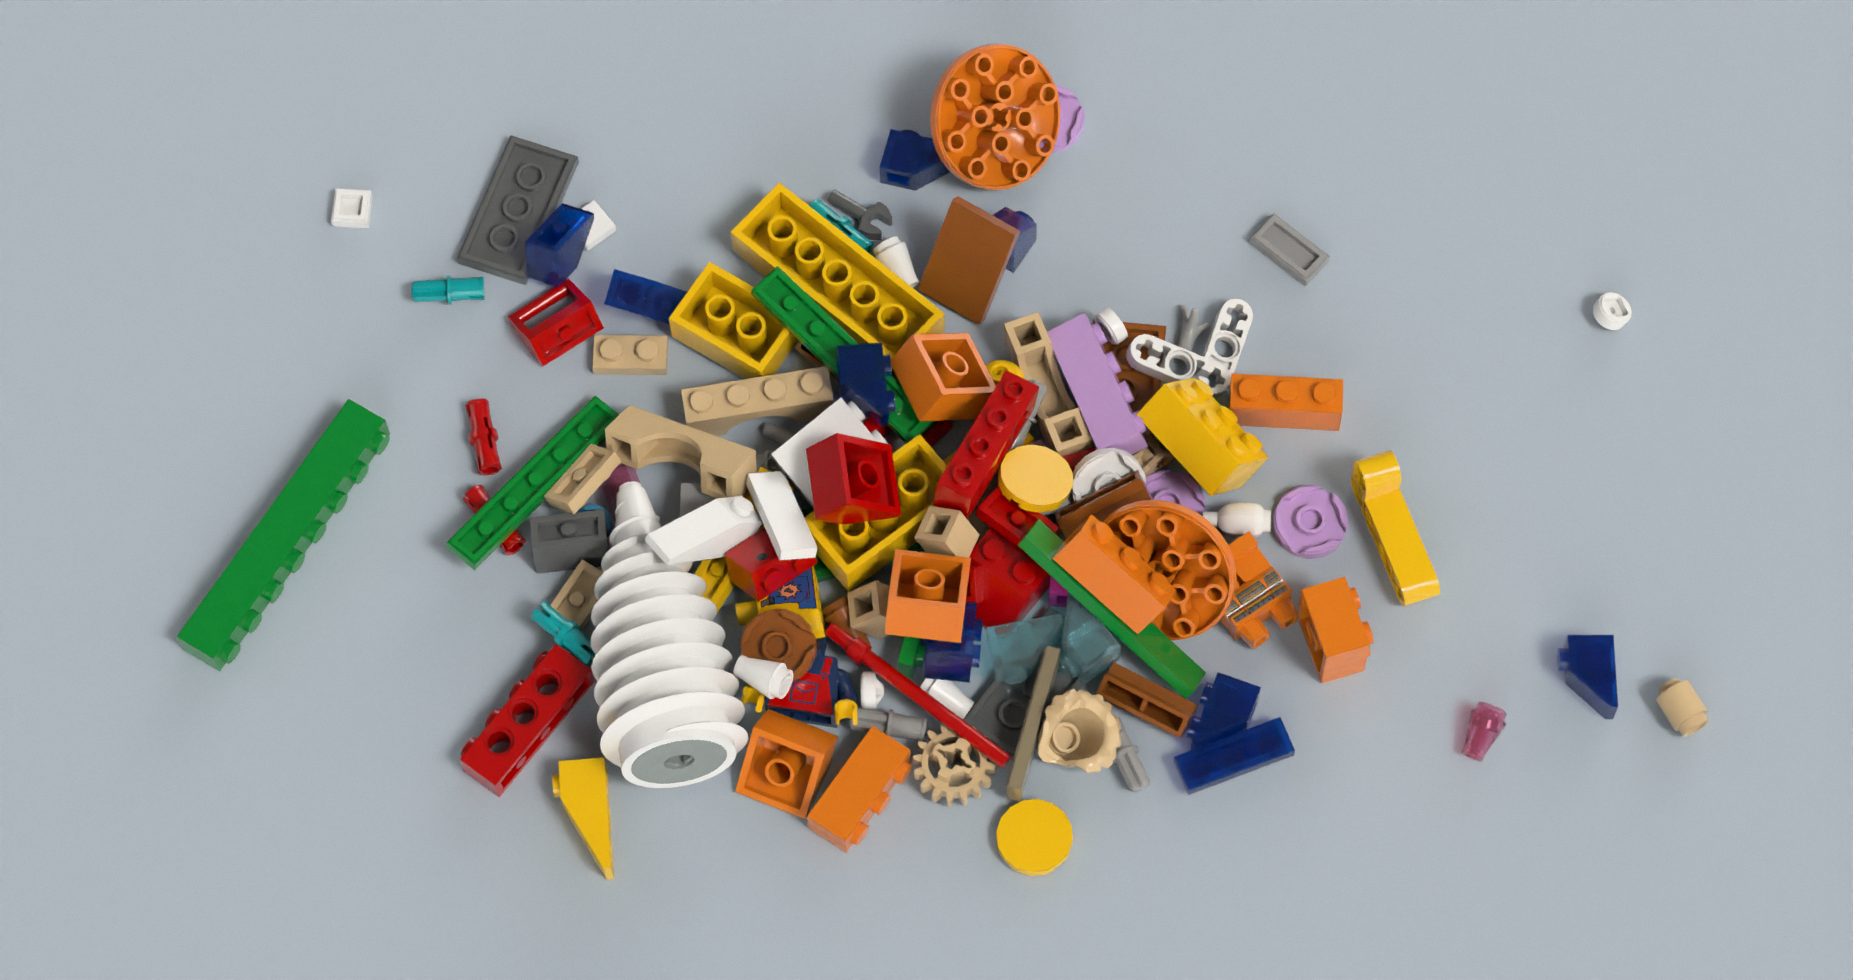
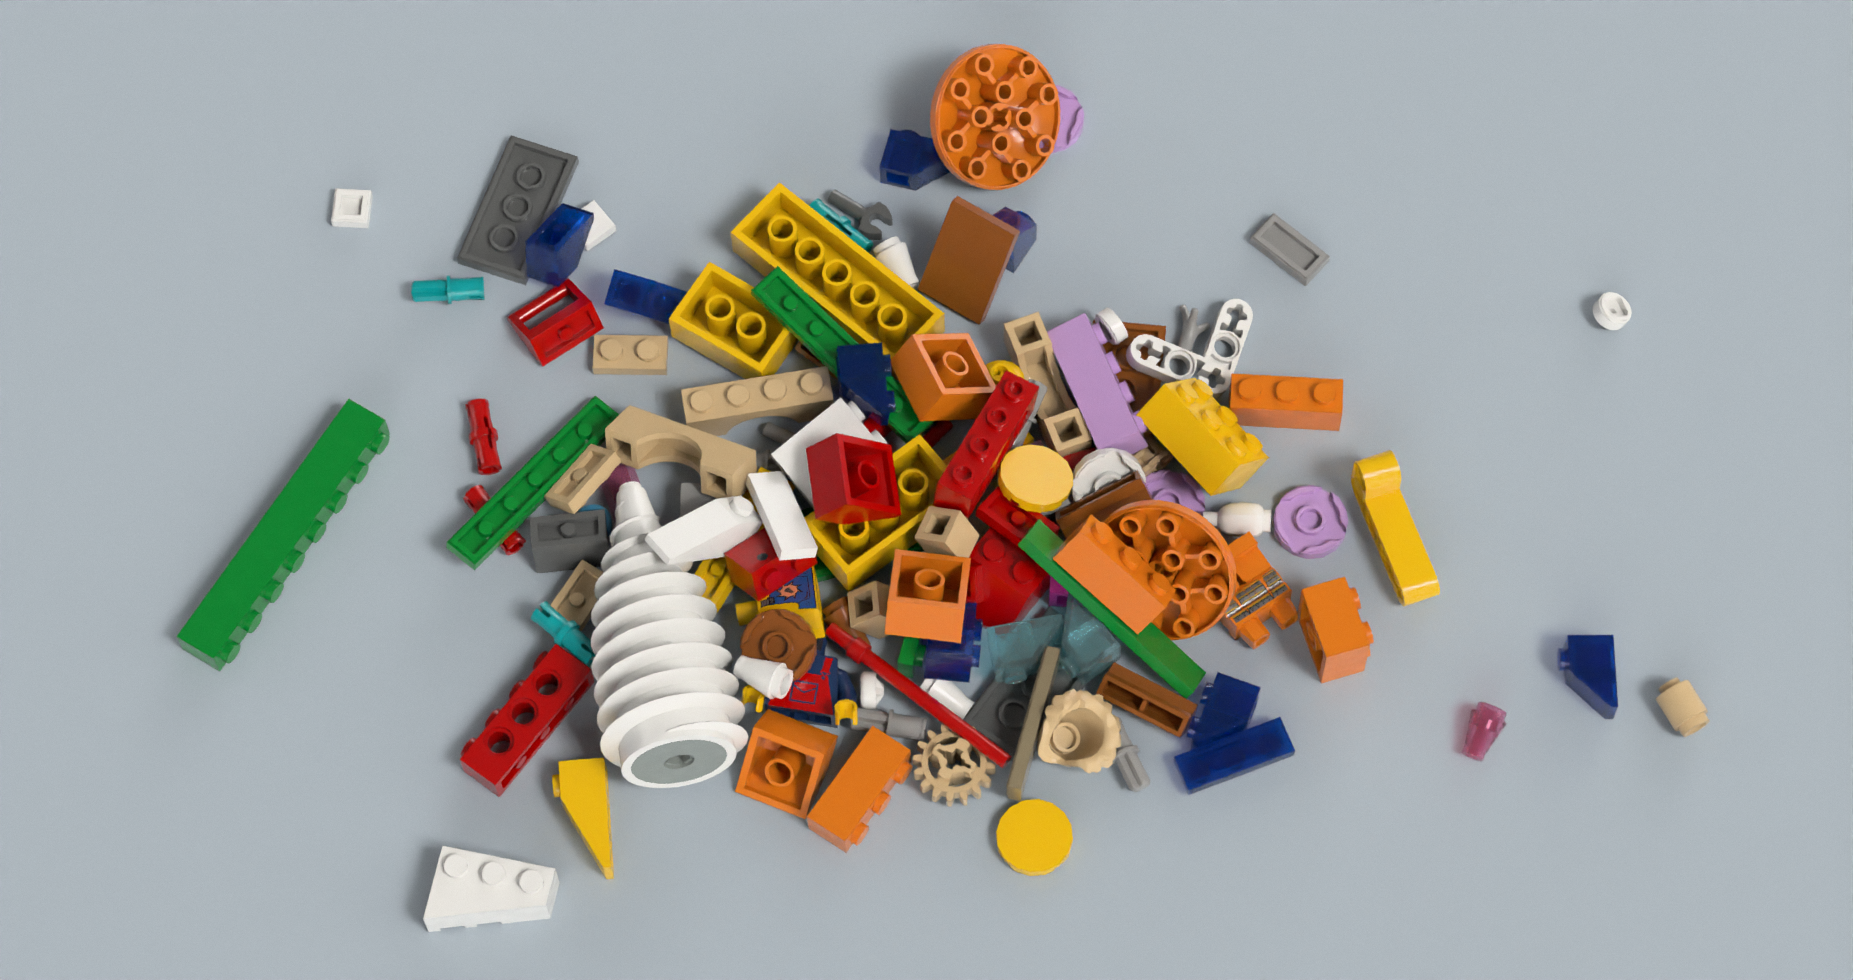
(488, 889): none -> white wedge

